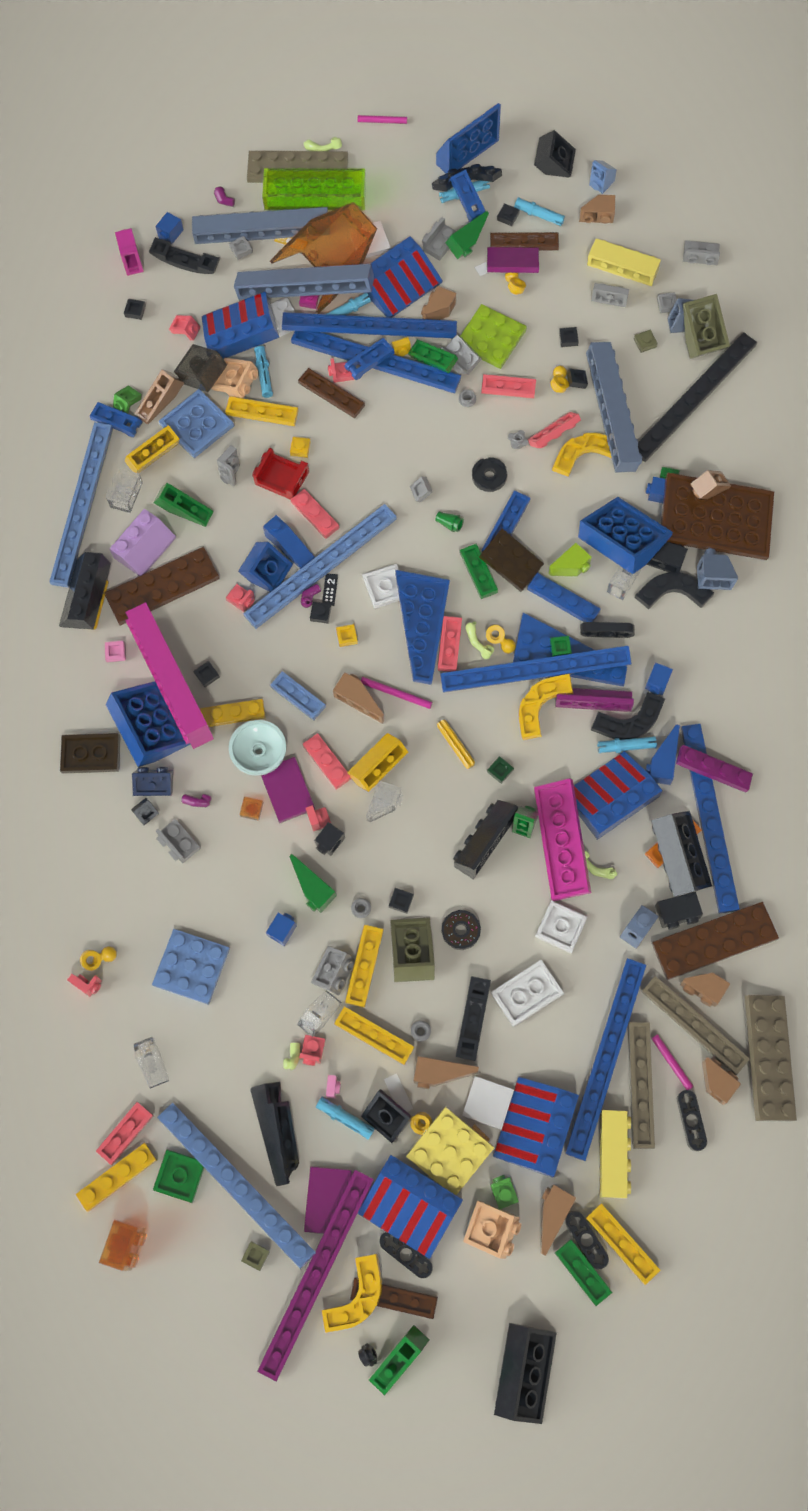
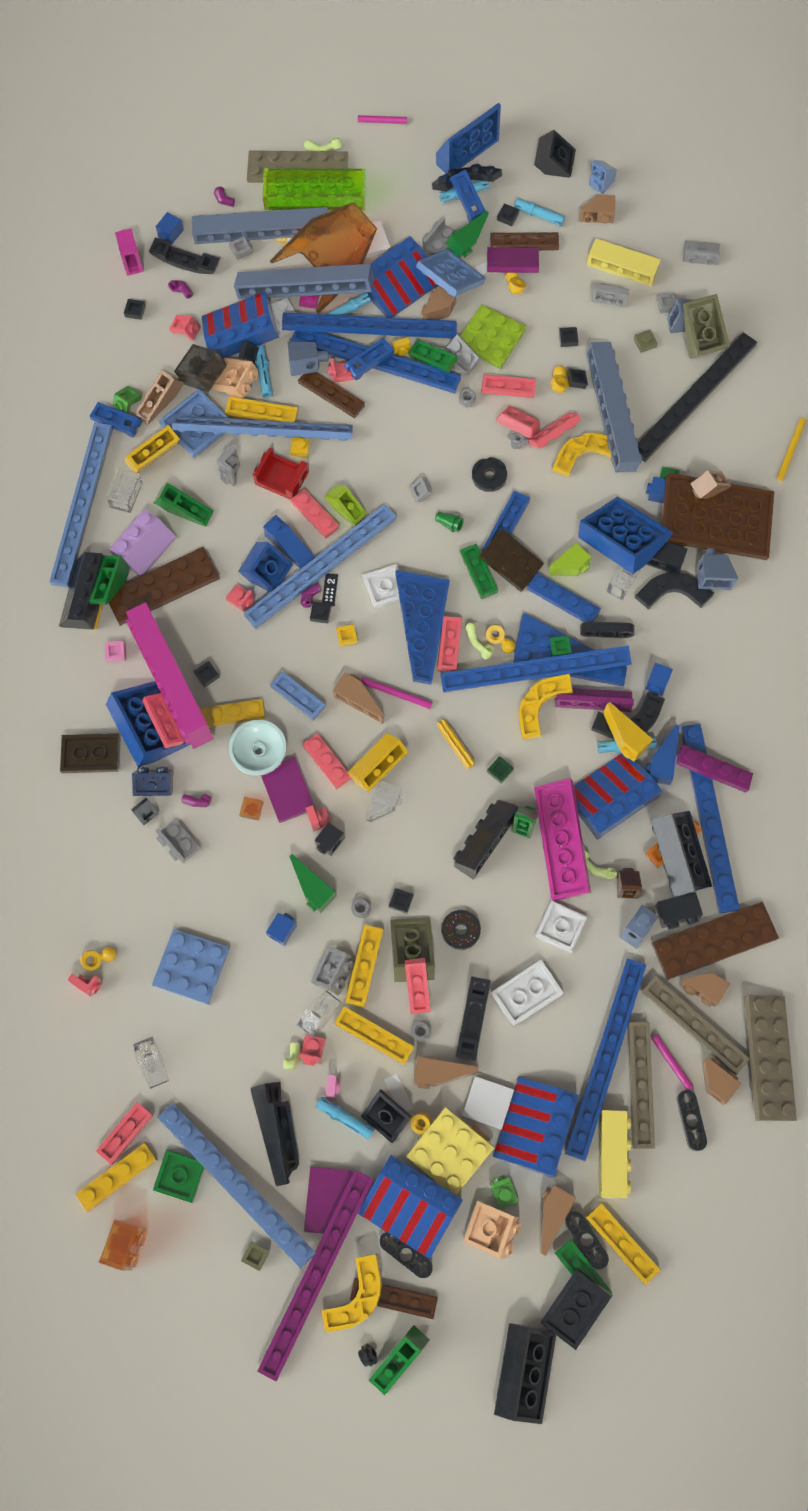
(109, 579): none -> green slope
(163, 720): none -> coral plate
(180, 286): none -> magenta arm
(248, 352): none -> black plate
(261, 427): none -> medium blue plate
(305, 357): none -> sand blue torso
(345, 504): none -> lime slope
(417, 985): none -> coral plate
(450, 272): none -> medium blue plate
(516, 423): none -> coral piece
(576, 1308): none -> black plate
(628, 736): none -> yellow slope
(628, 883): none -> reddish brown slope
(791, 449): none -> yellow bar

